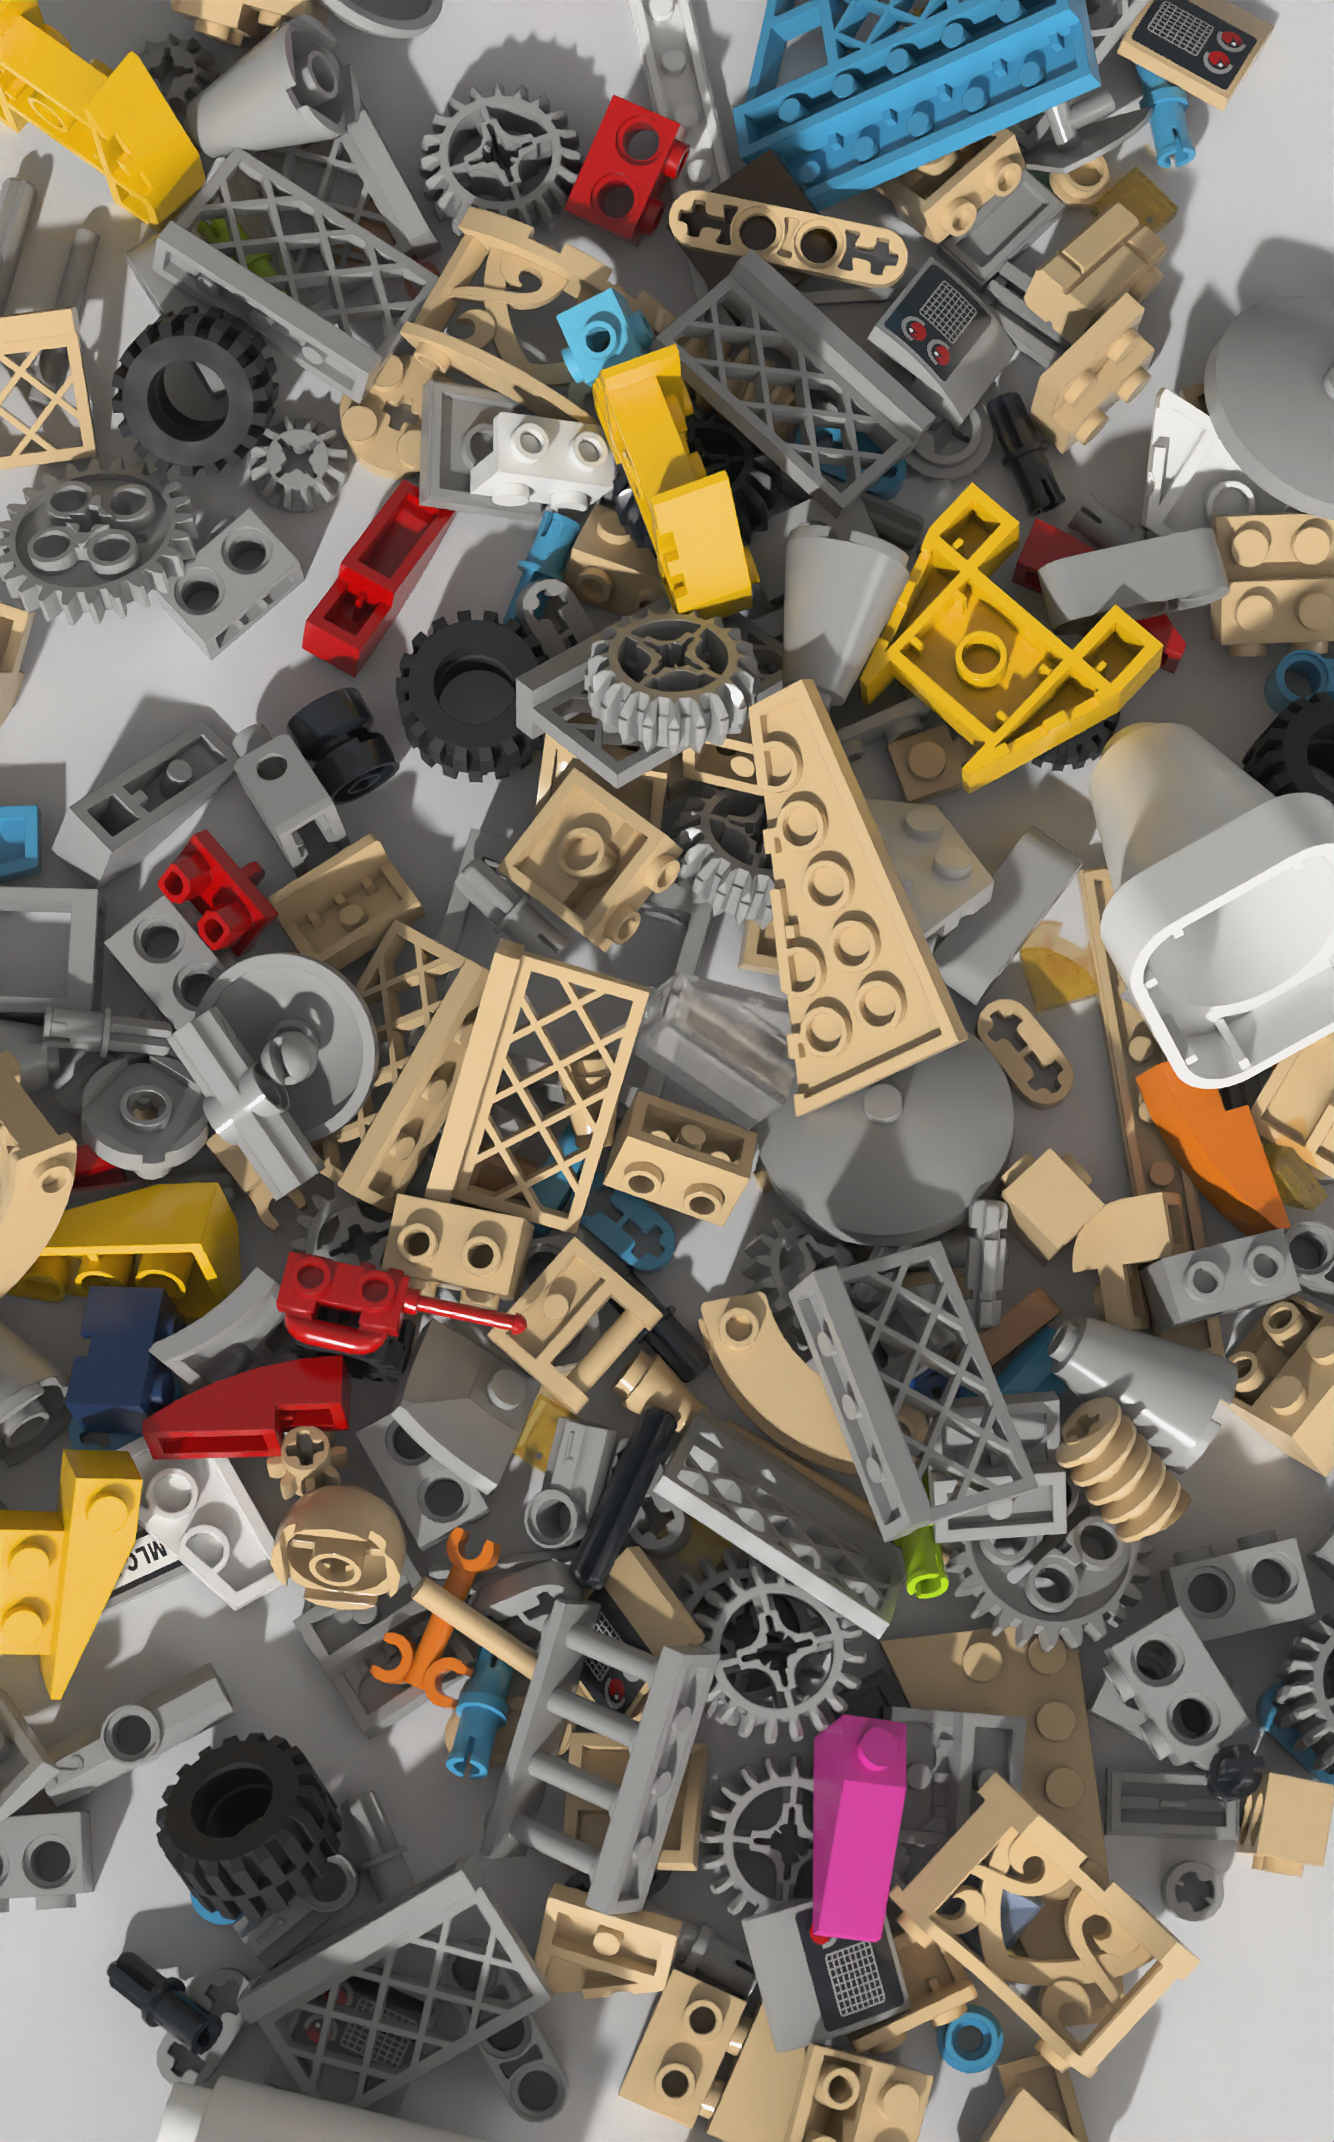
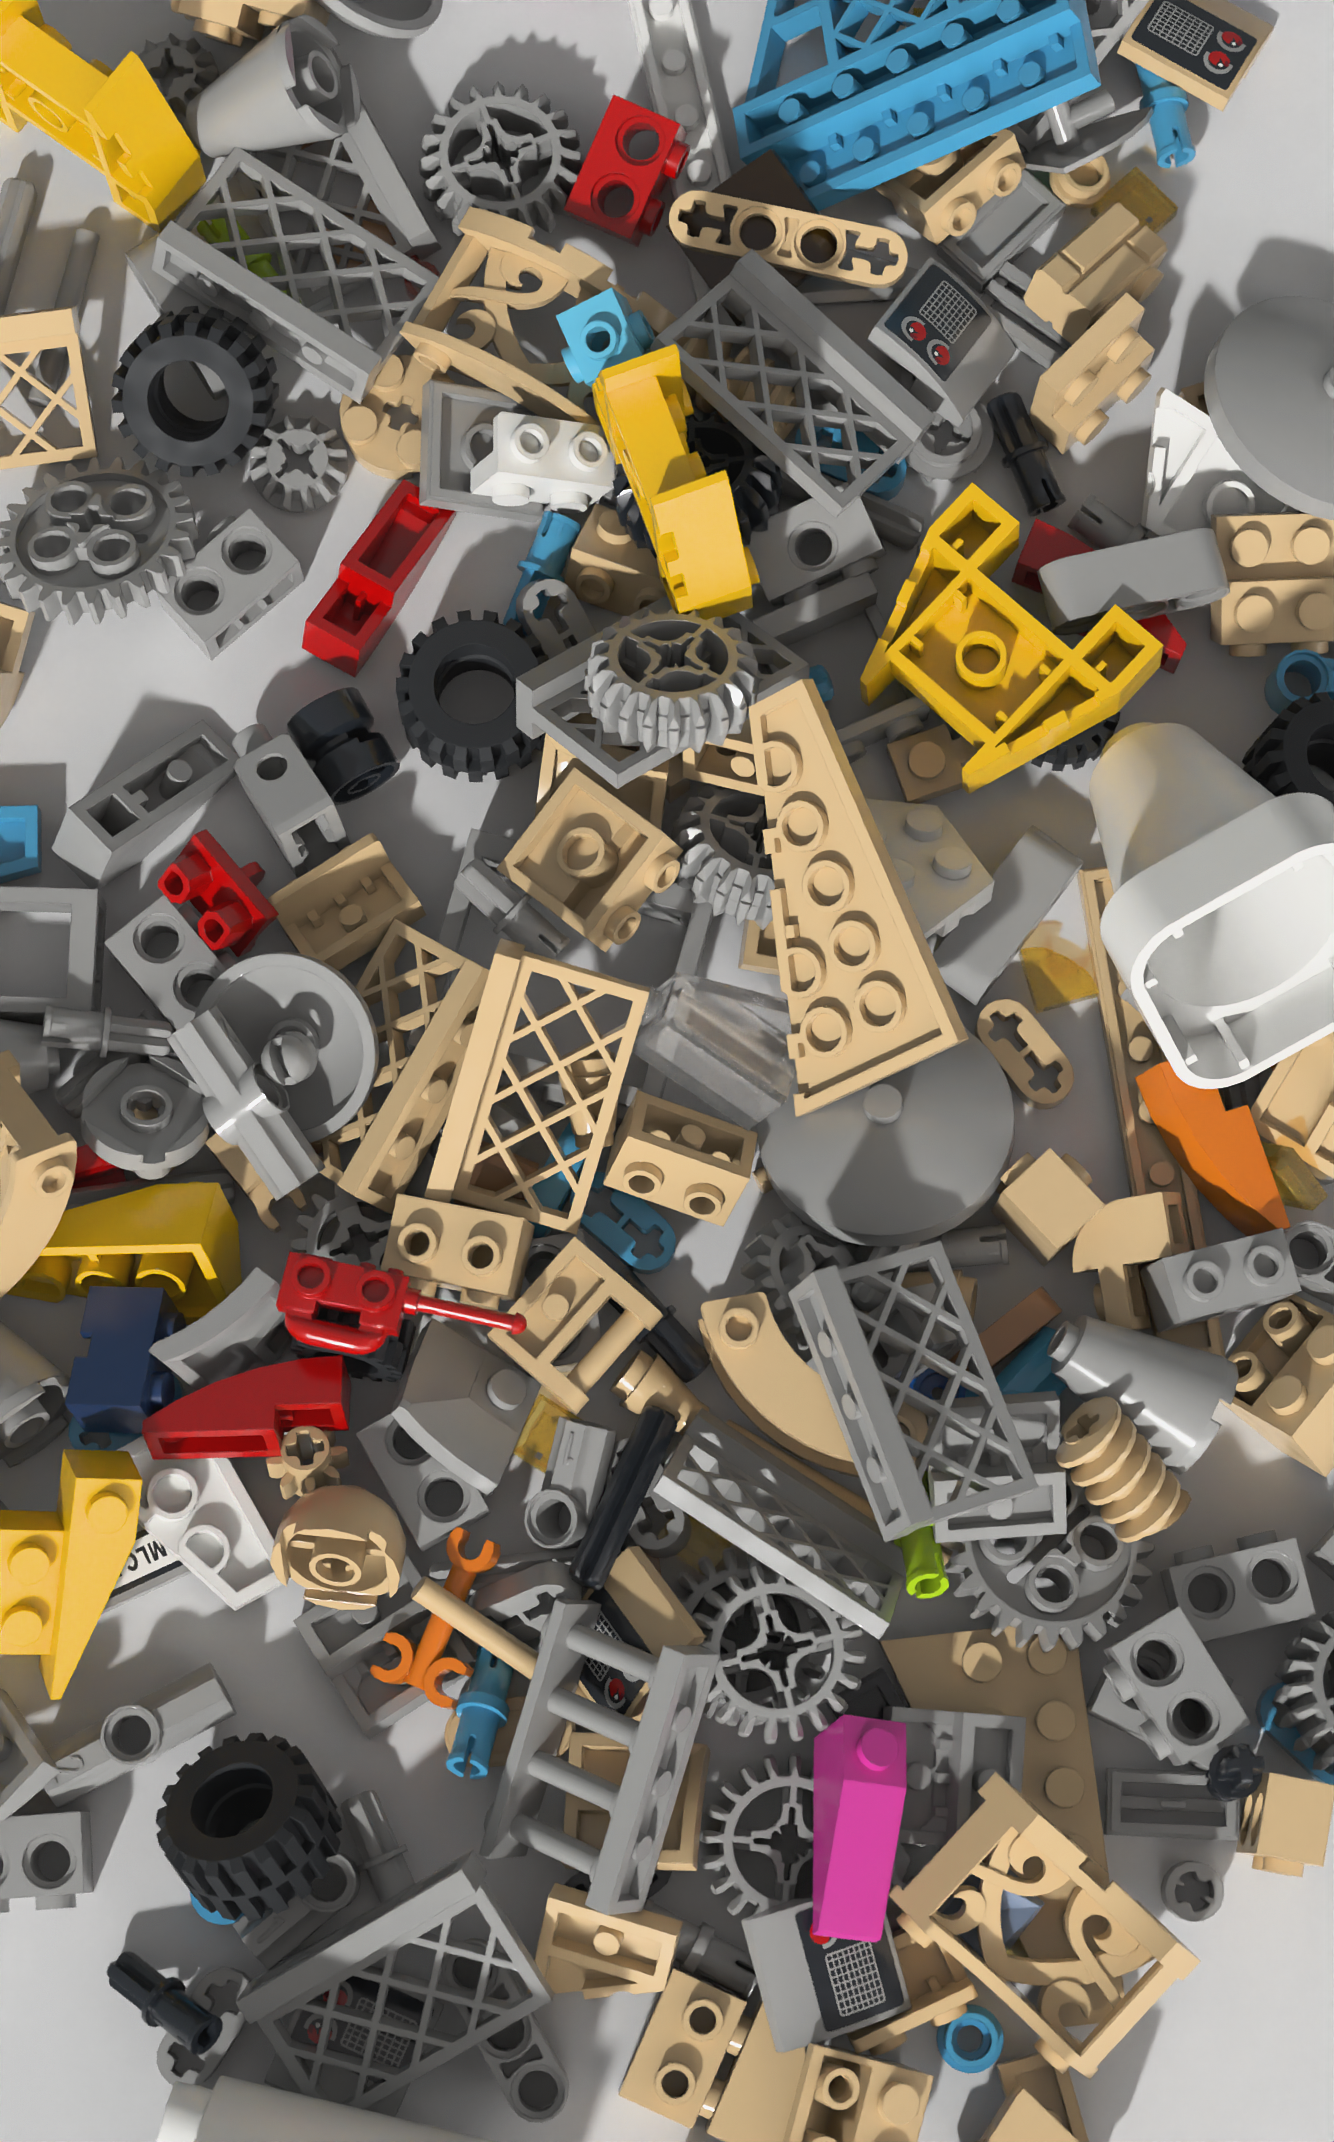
(836, 606): light grey cone -> none
(985, 1261): light grey axle -> none

